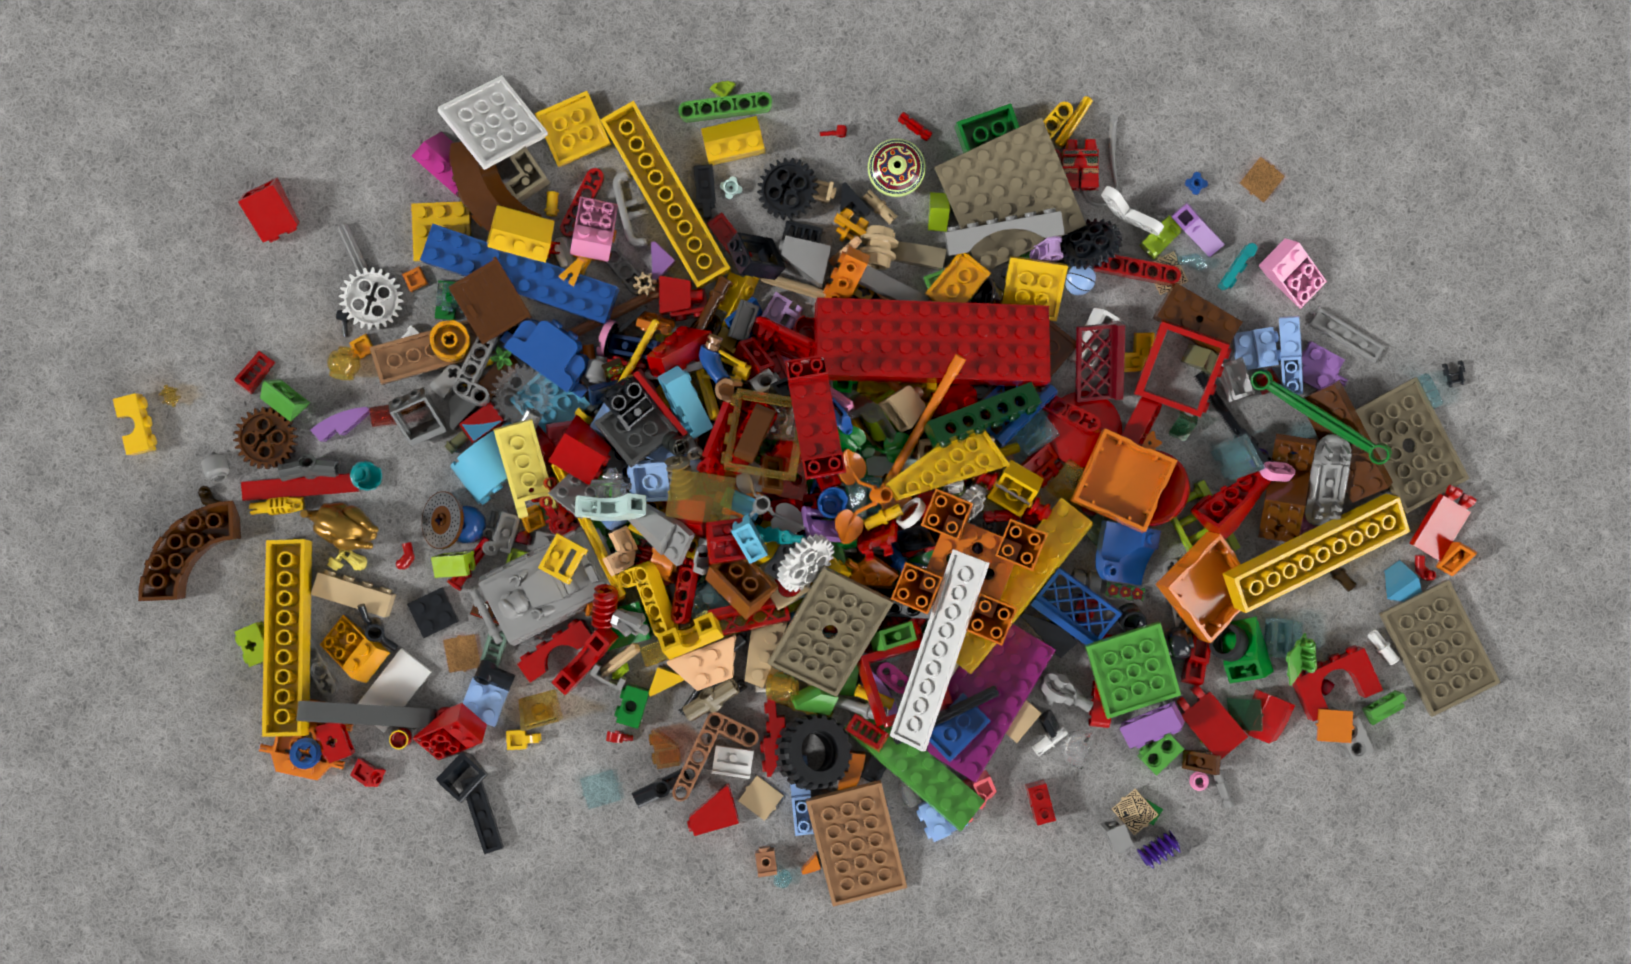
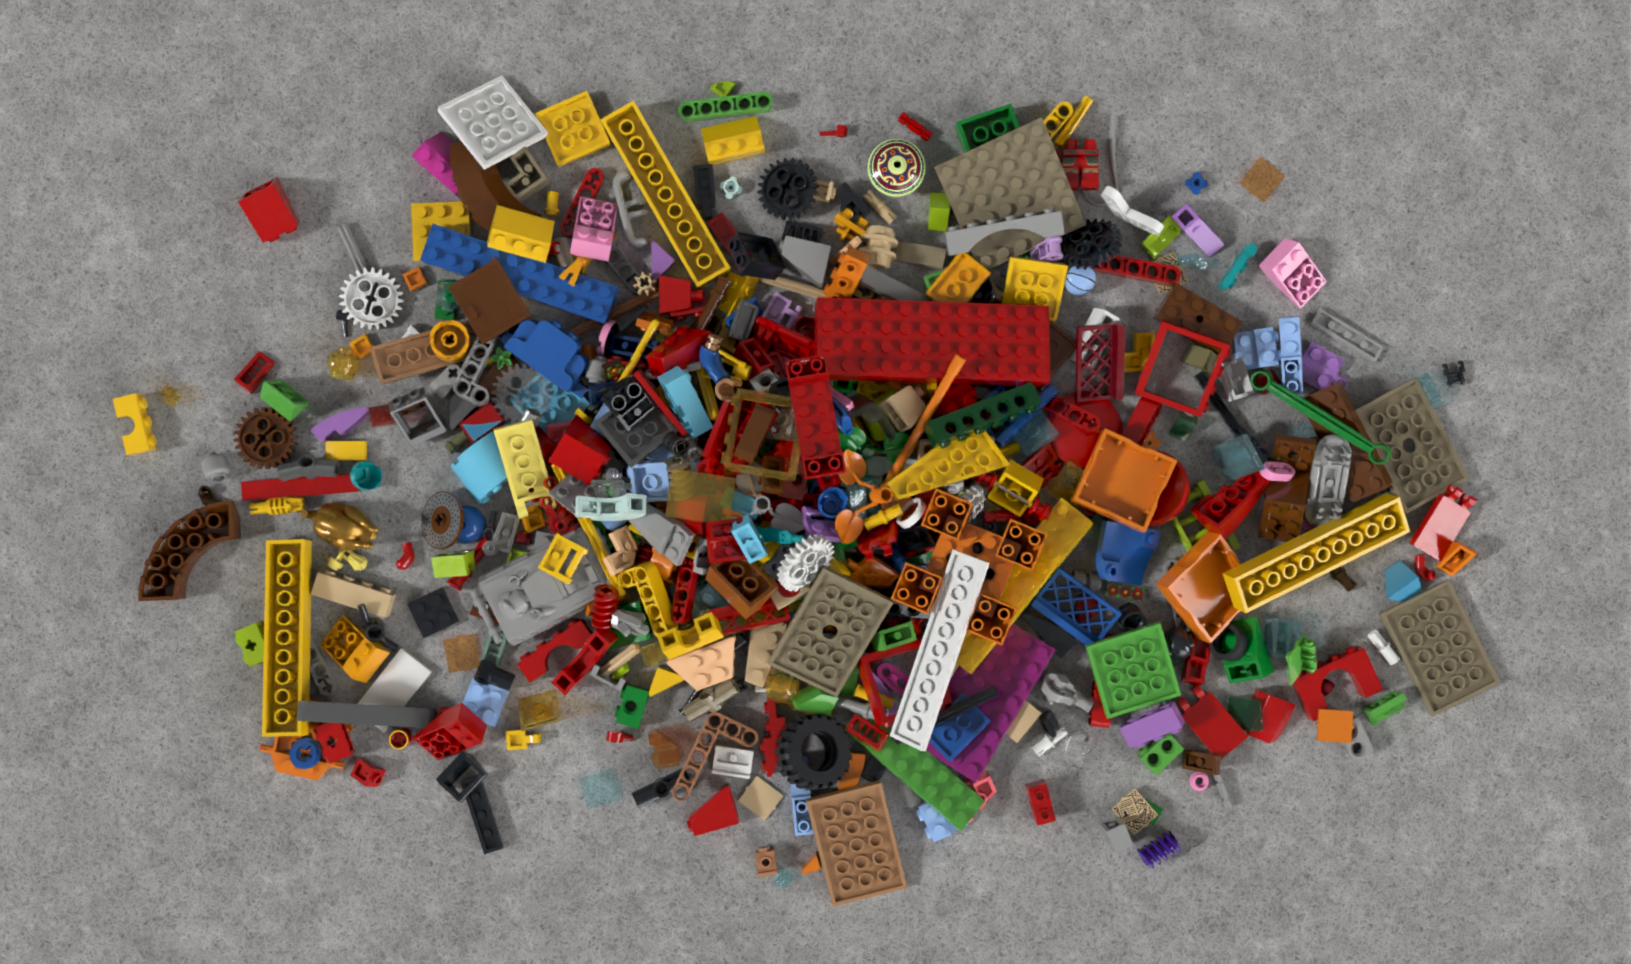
(346, 450): none -> yellow slope

